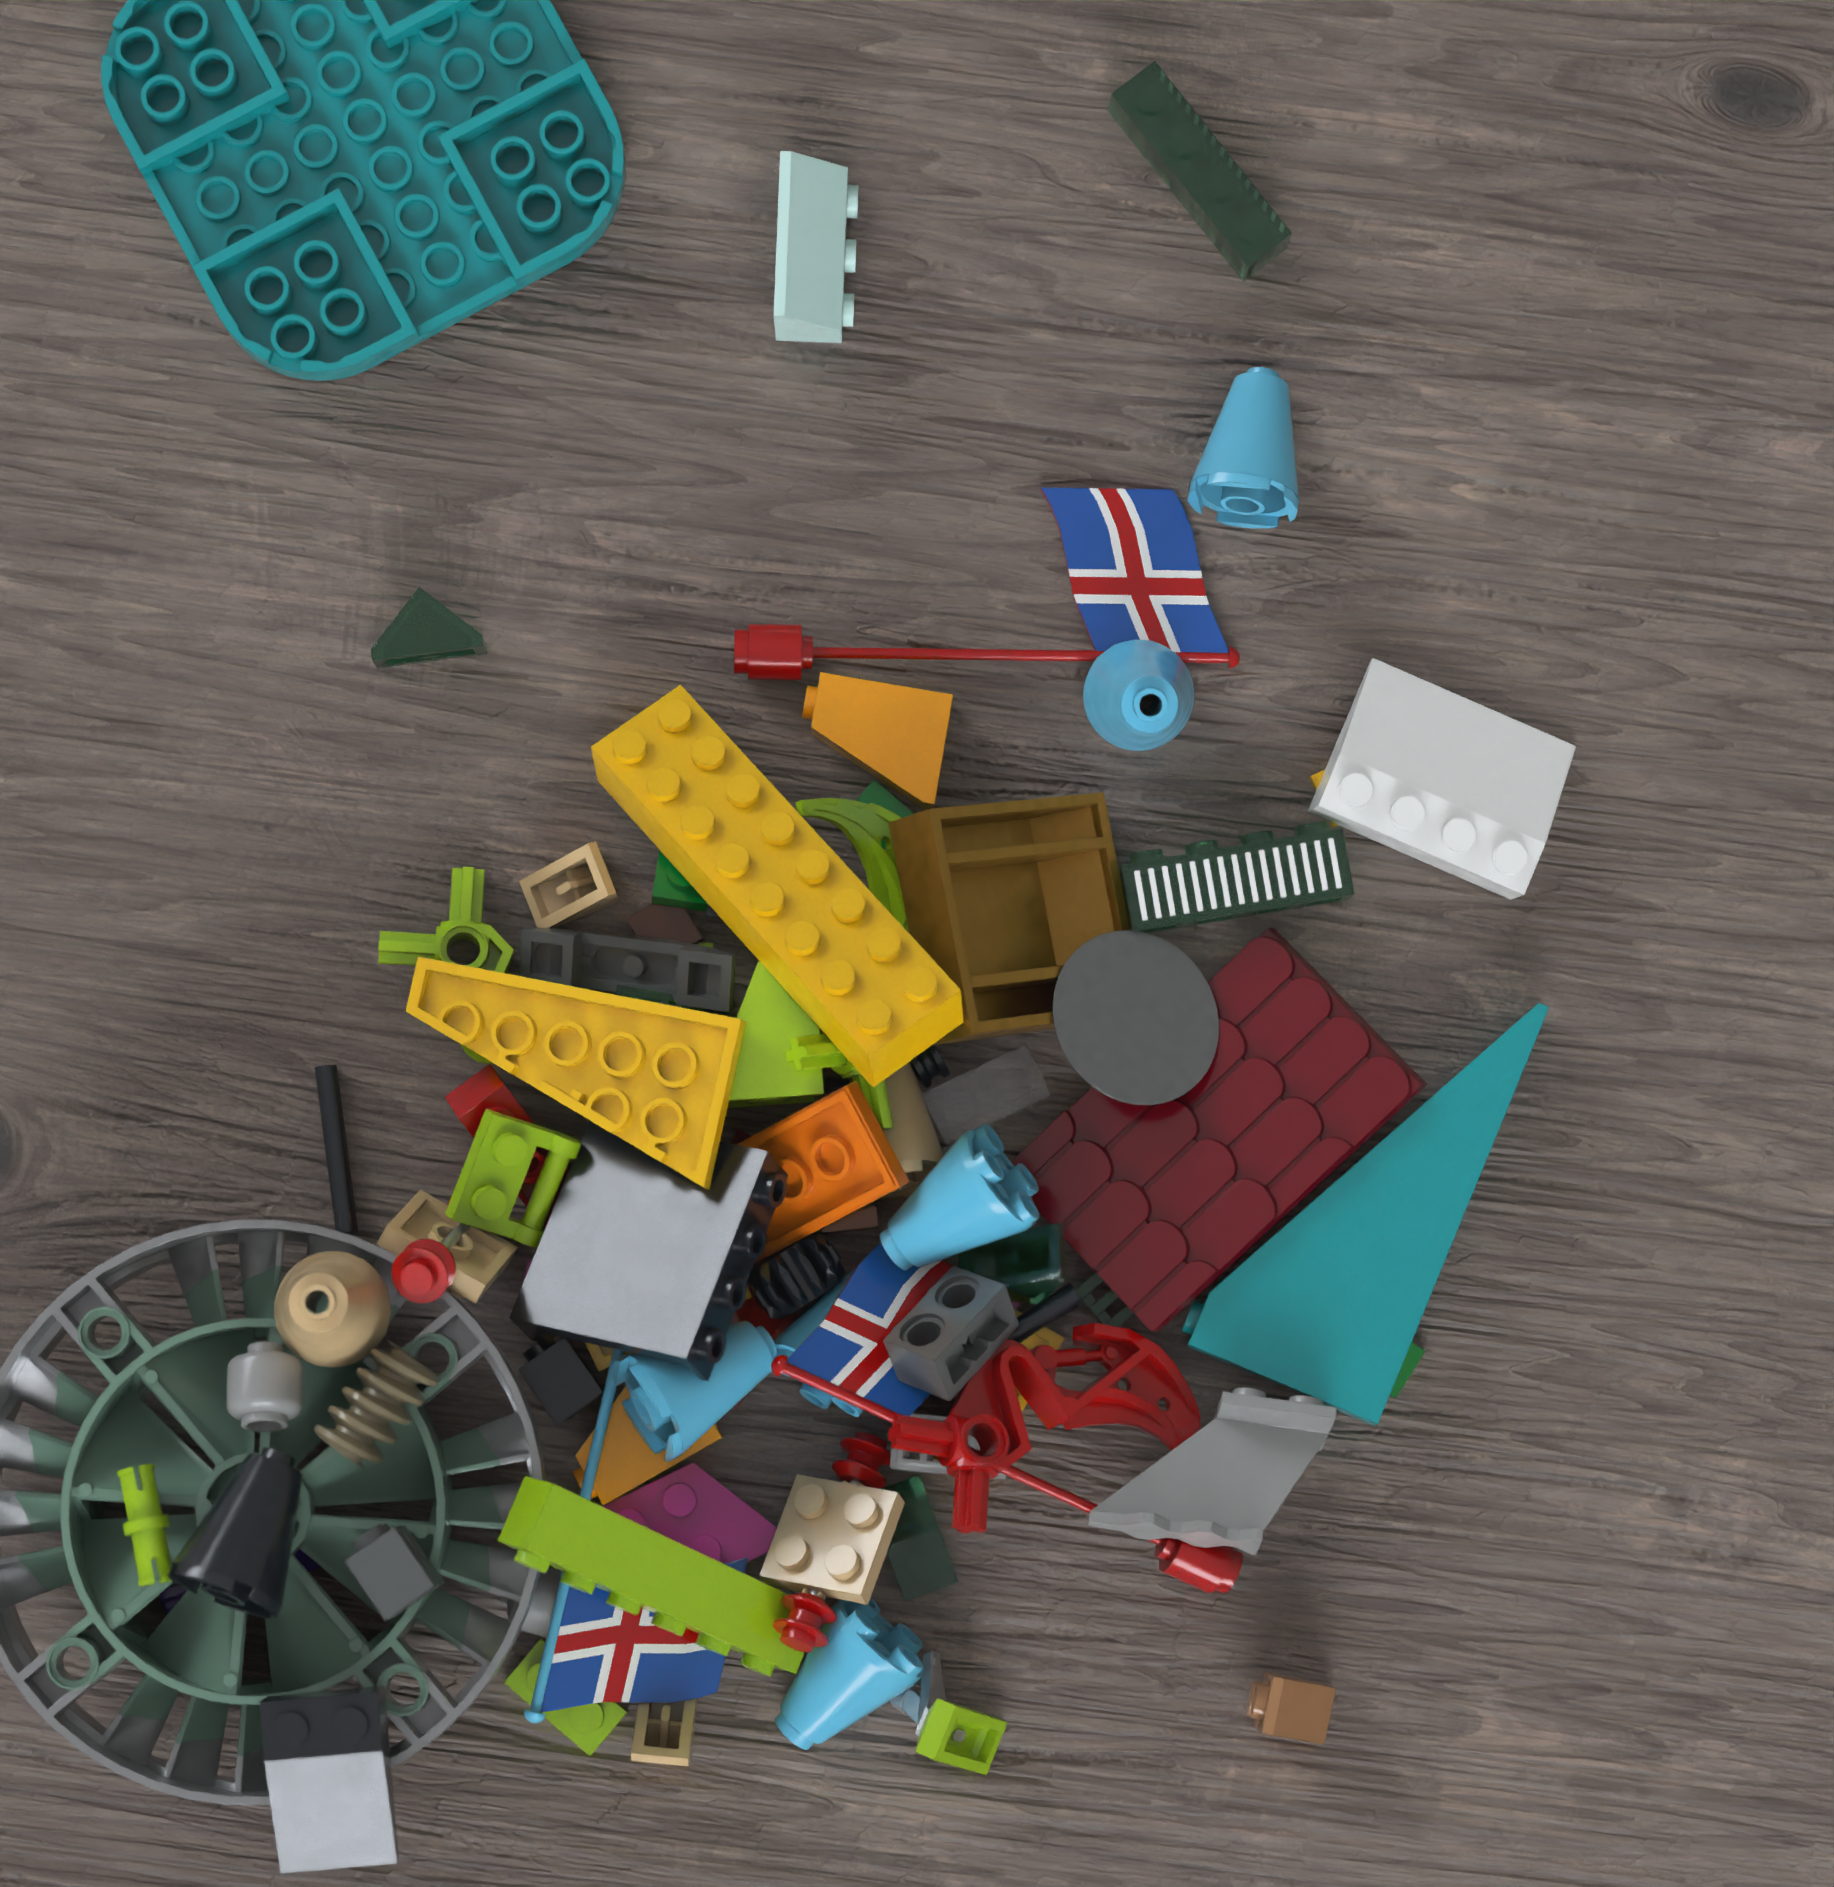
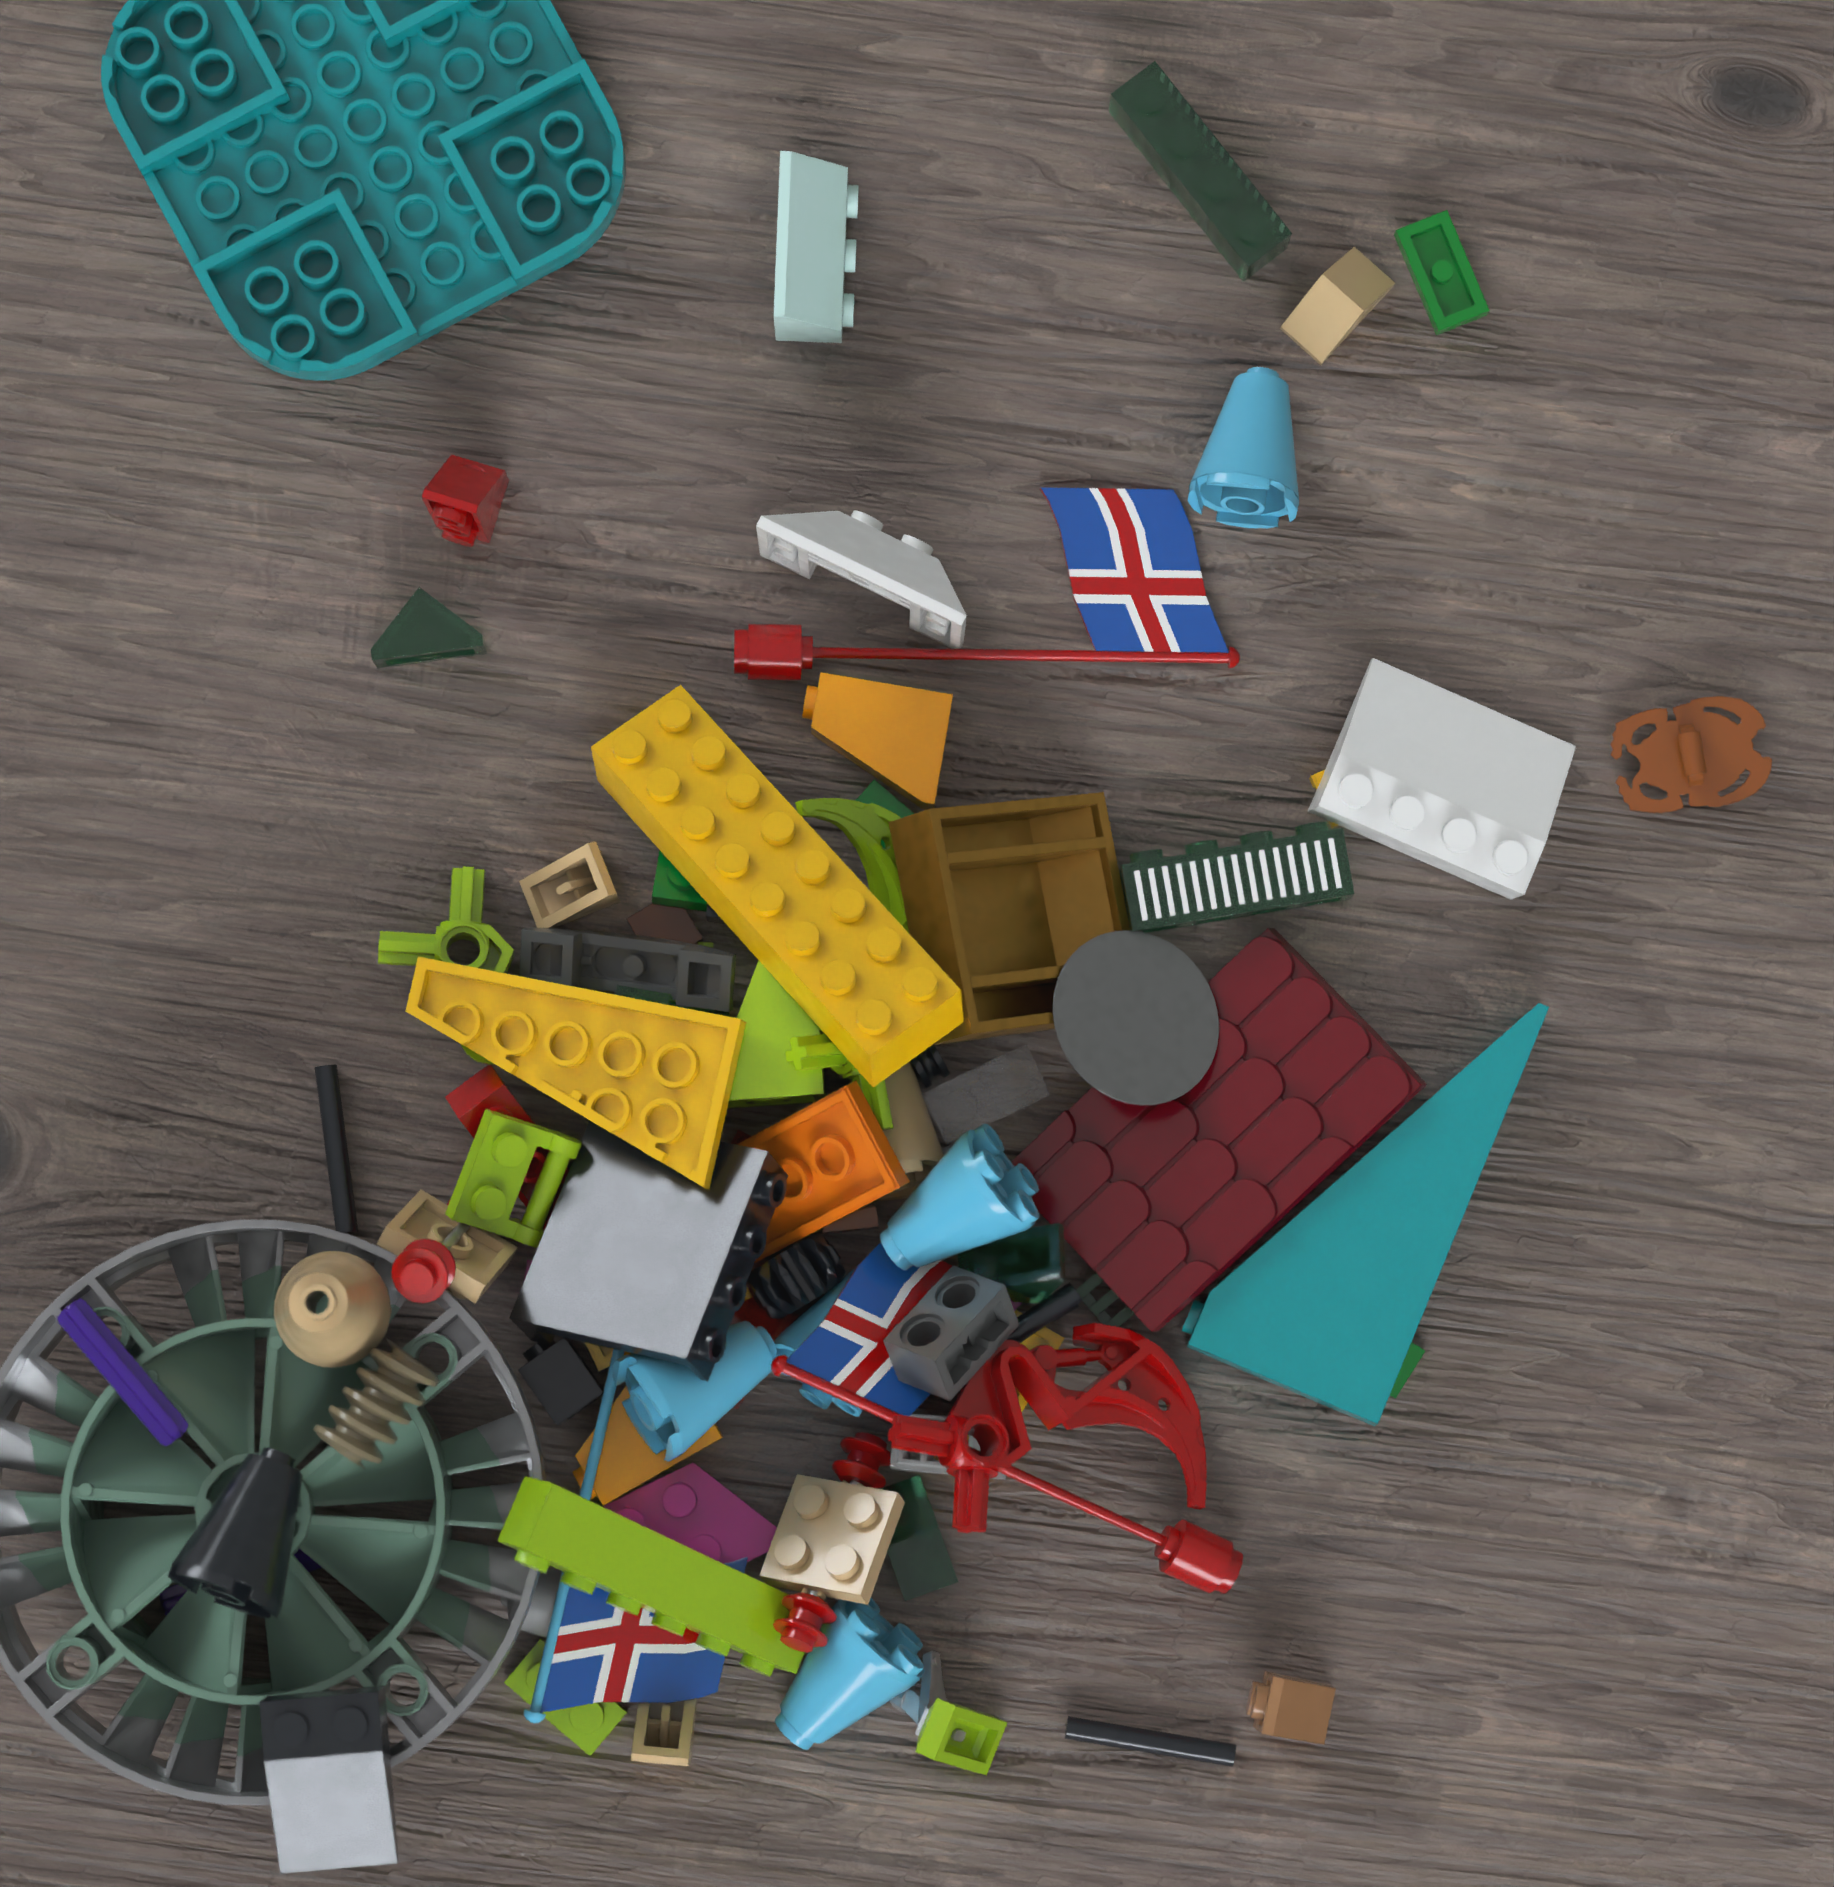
(122, 1372): none -> dark purple axle
(146, 1524): lime pin -> none
(264, 1387): light grey head -> none
(392, 1569): dark grey brick -> none
(465, 499): none -> red slope
(872, 559): none -> white slope
(1121, 680): medium azure cone -> none
(1150, 1741): none -> black bar
(1226, 1476): light grey piece -> none
(1336, 304): none -> tan slope
(1441, 272): none -> green plate
(1693, 755): none -> dark orange shield

